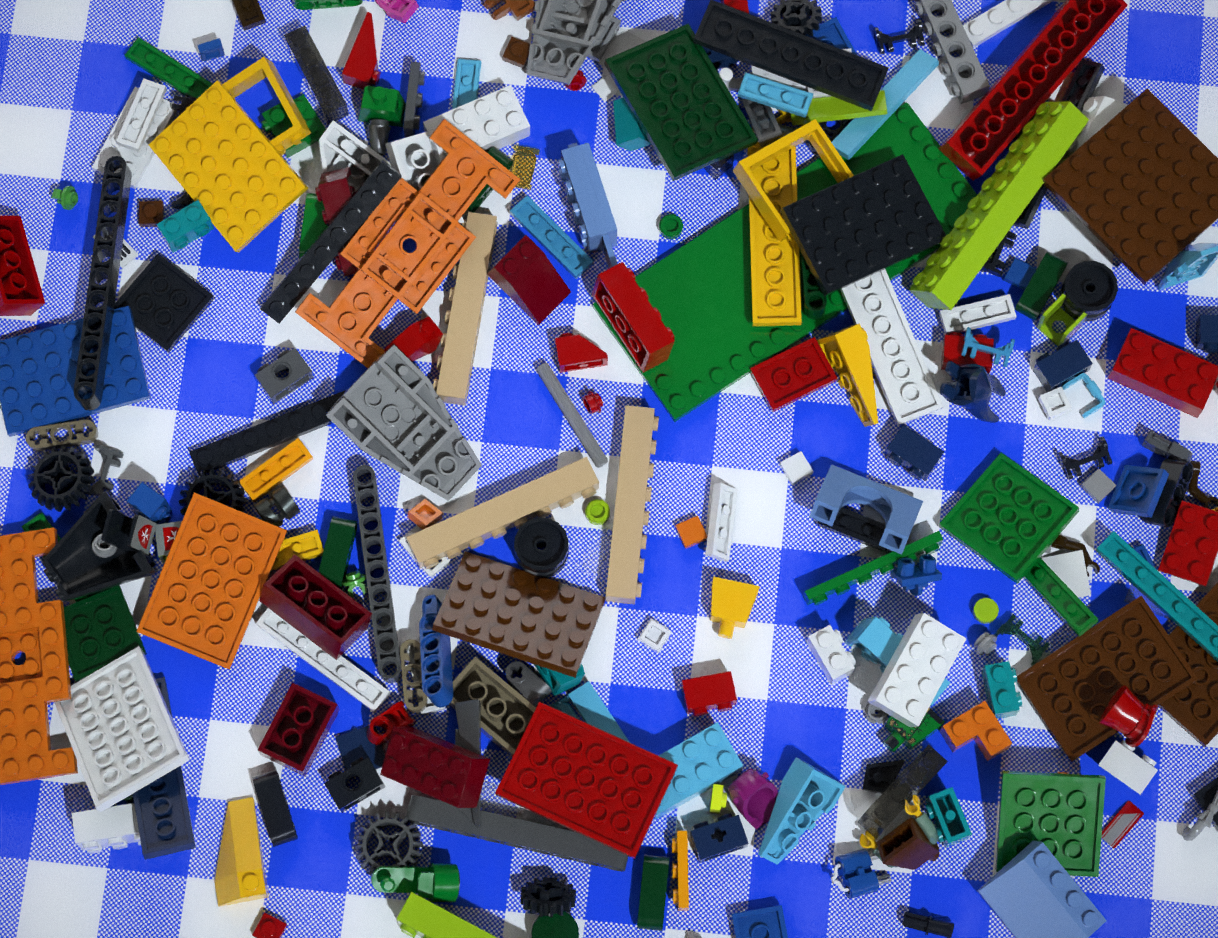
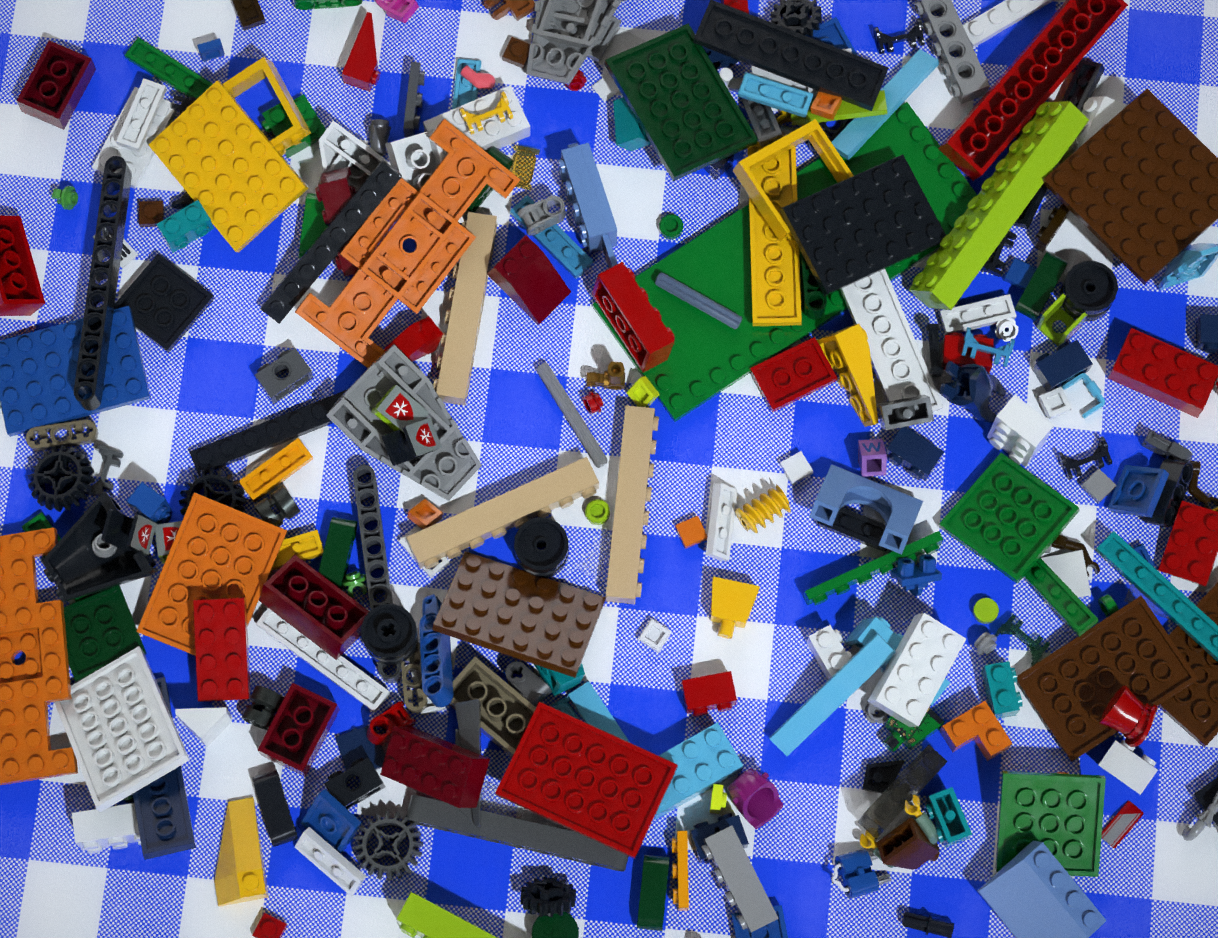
(56, 85): none -> dark red brick
(205, 722): none -> white slope
(222, 649): none -> red brick
(265, 699): none -> pearl dark grey wheel
(316, 75): clear smoke brick -> none
(330, 861): none -> white plate
(331, 821): none -> blue plate
(382, 104): green torso -> none
(395, 647): none -> black wheel
(399, 409): none -> piece
(416, 441): none -> piece
(437, 882): green piece -> none
(471, 119): none -> yellow piece
(479, 80): none -> coral arm
(541, 216): none -> light grey piece
(578, 353): red slope -> none
(611, 379): none -> pearl gold bar
(643, 392): none -> neon yellow plate
(698, 300): none -> sand blue axle
(740, 879): none -> light grey brick
(763, 509): none -> yellow piece
(799, 803): medium azure wedge -> none
(826, 105): none -> orange plate
(832, 694): none -> medium azure tile
(872, 457): none -> medium lavender brick
(905, 412): none -> dark grey brick
(936, 369): none -> black piece
(1012, 329): none -> white plate
(1019, 431): none -> white brick
(1045, 234): none -> dark brown plate
(1107, 605): none -> green tile

